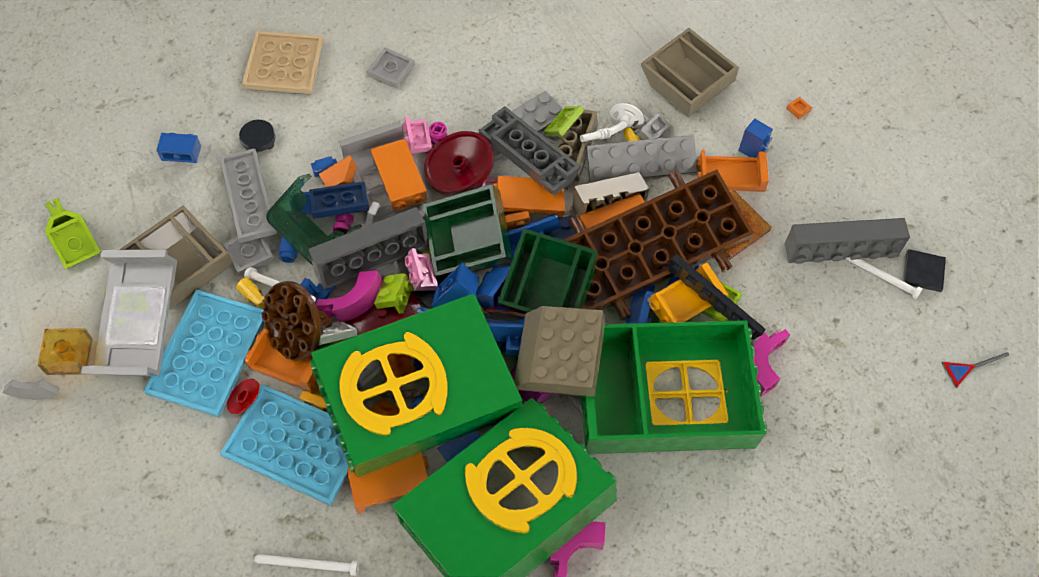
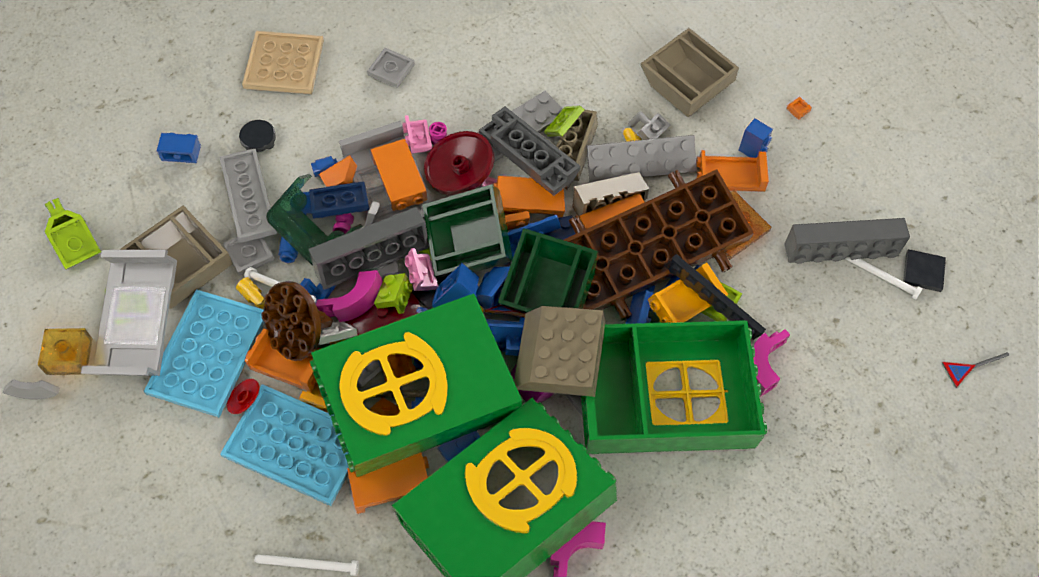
(624, 120): white dish -> none

